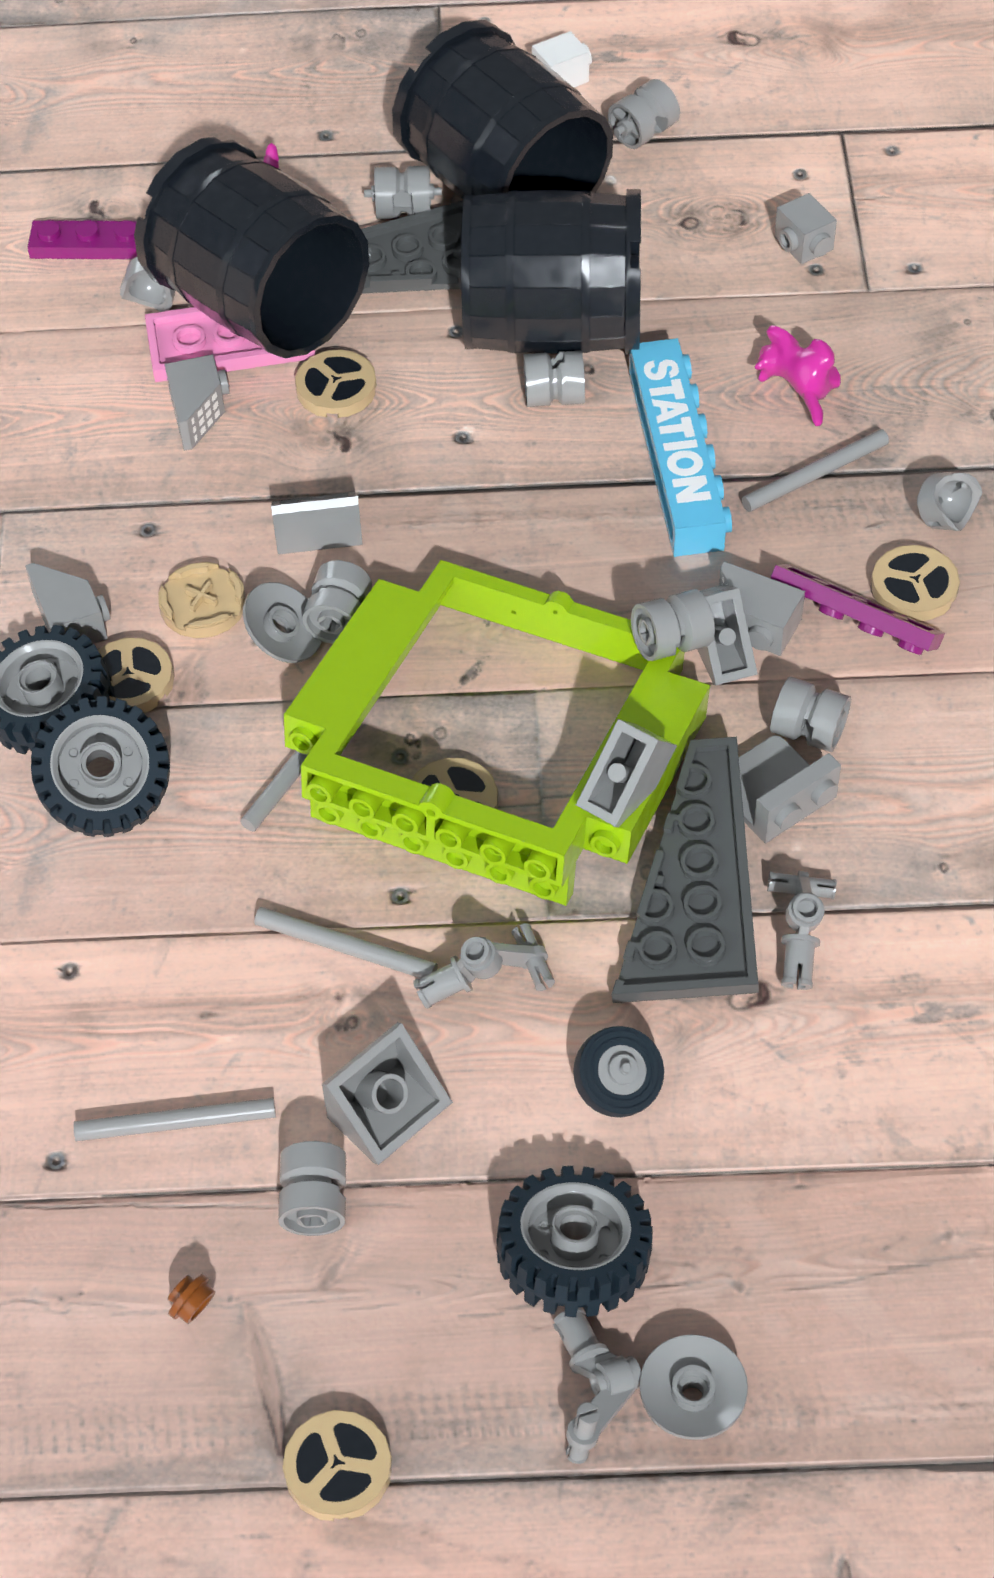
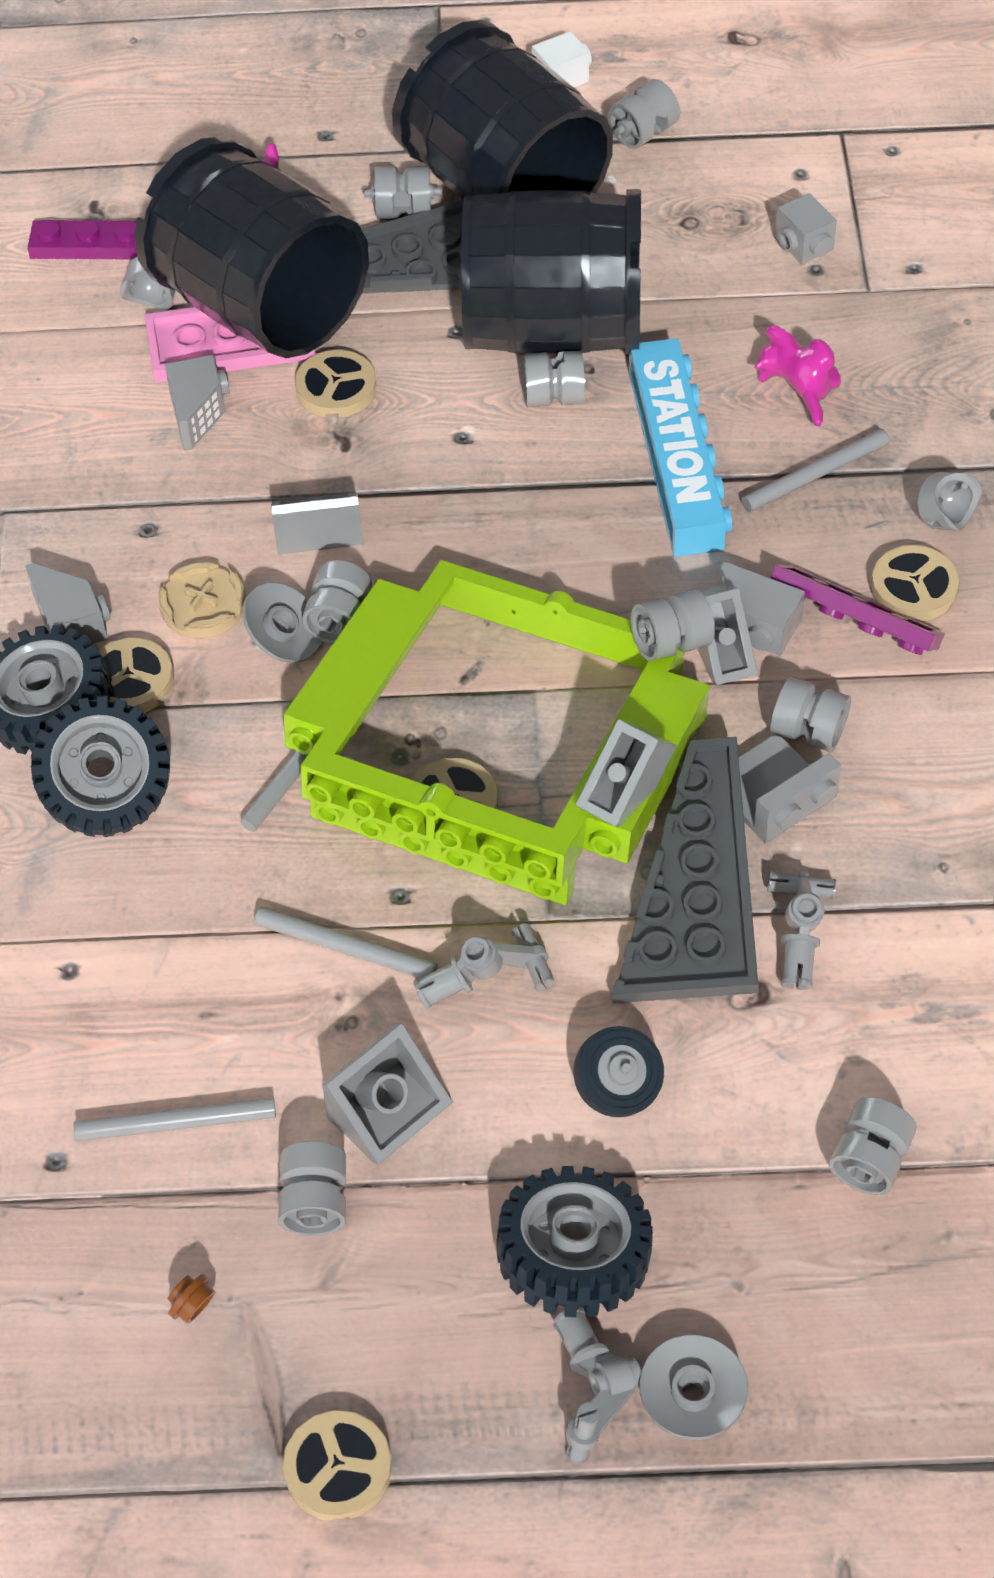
(872, 1146): none -> light grey wheel

